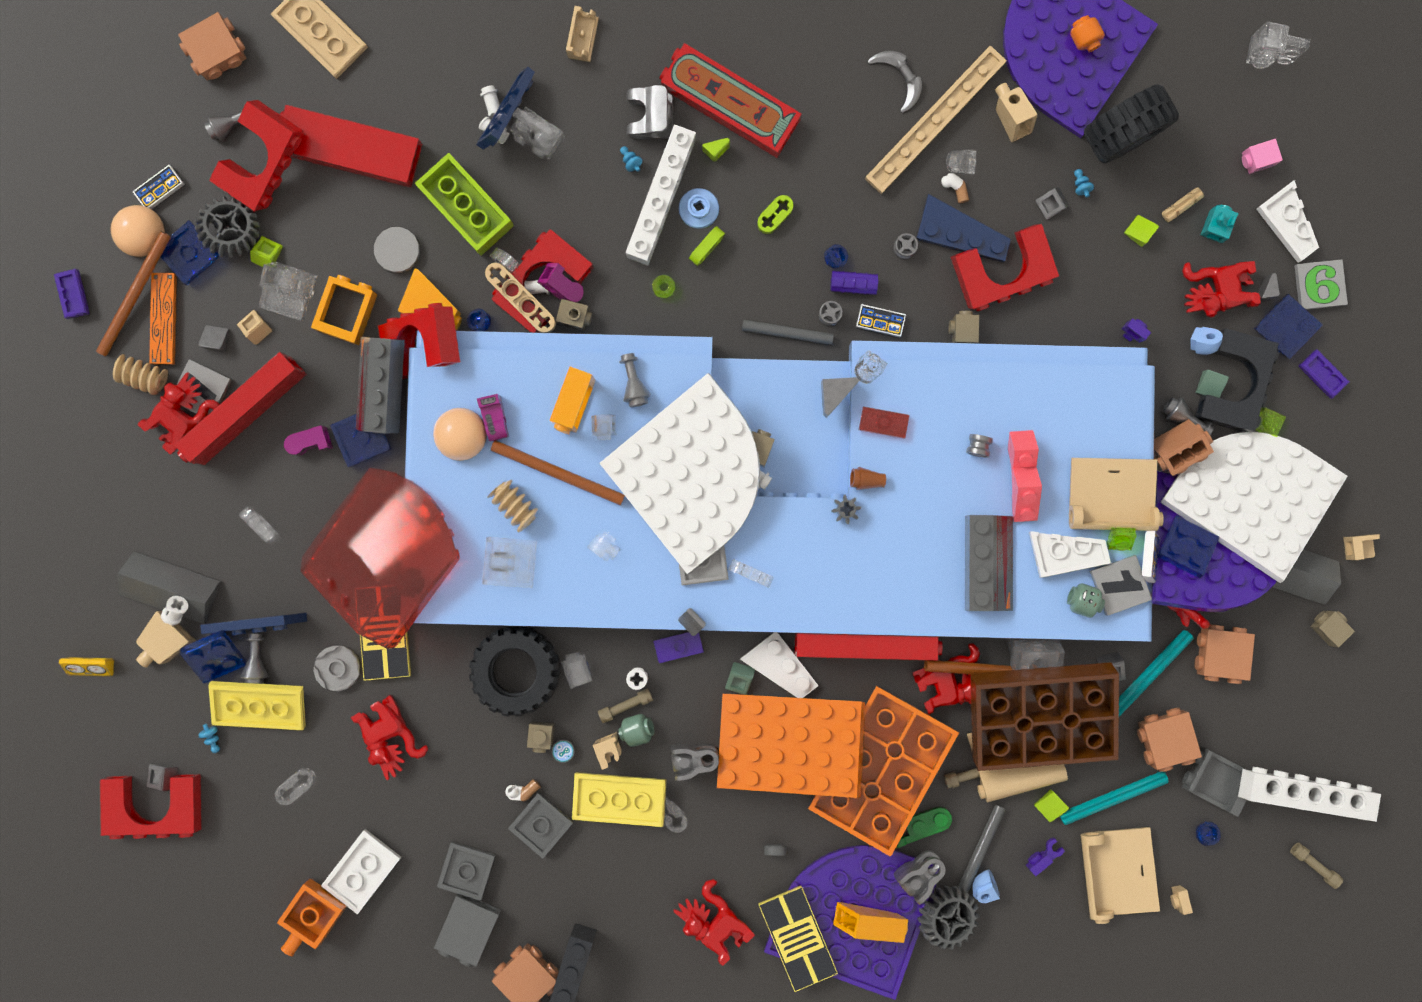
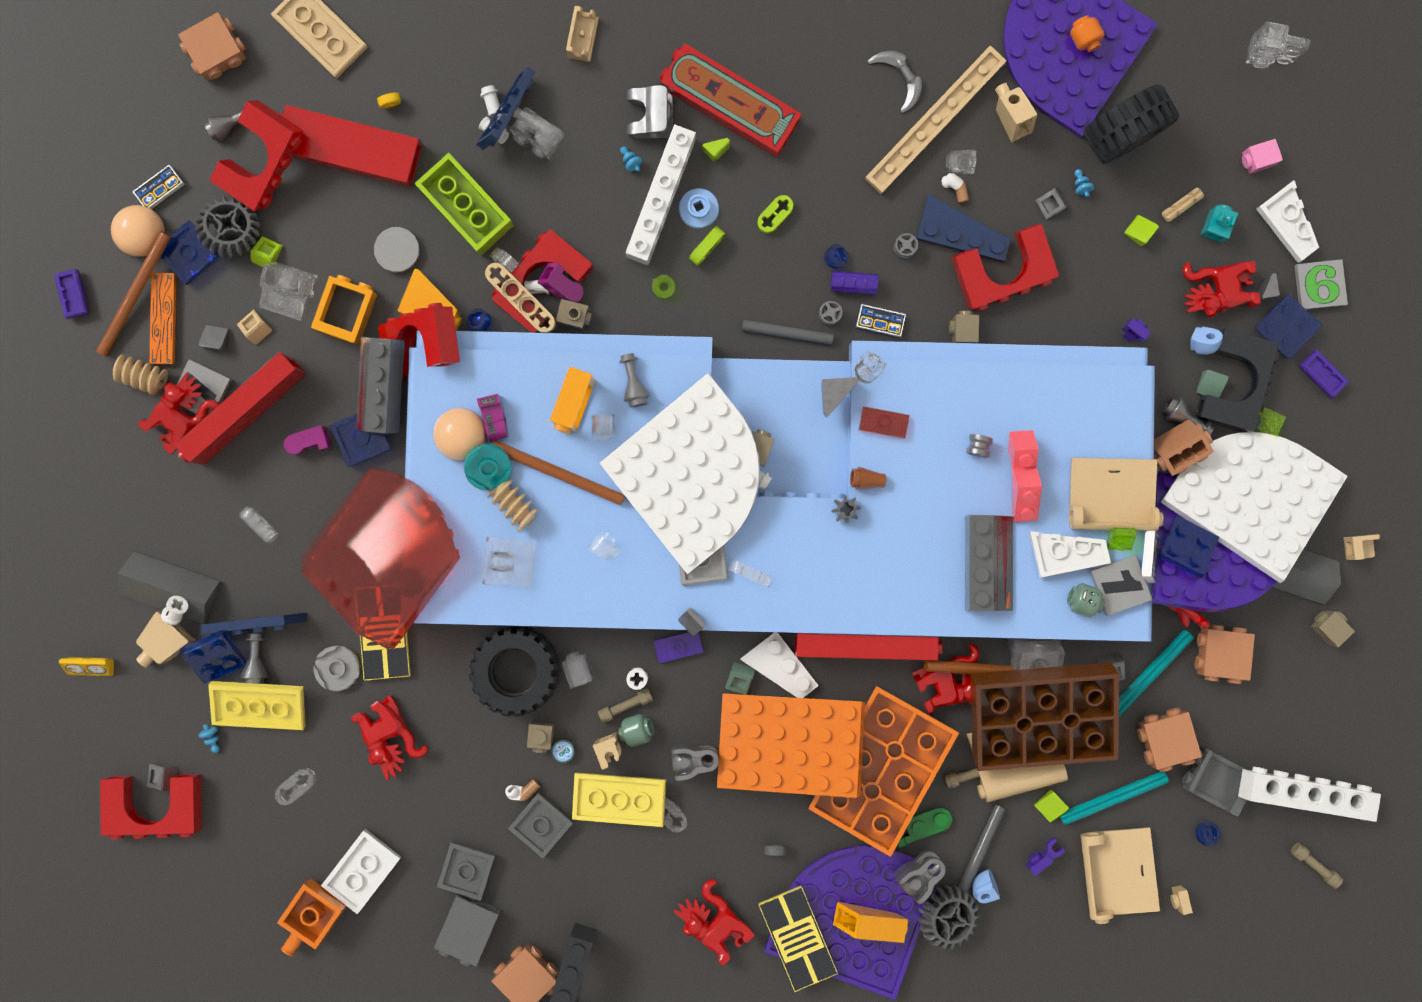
(389, 100): none -> yellow tile
(487, 466): none -> teal tile

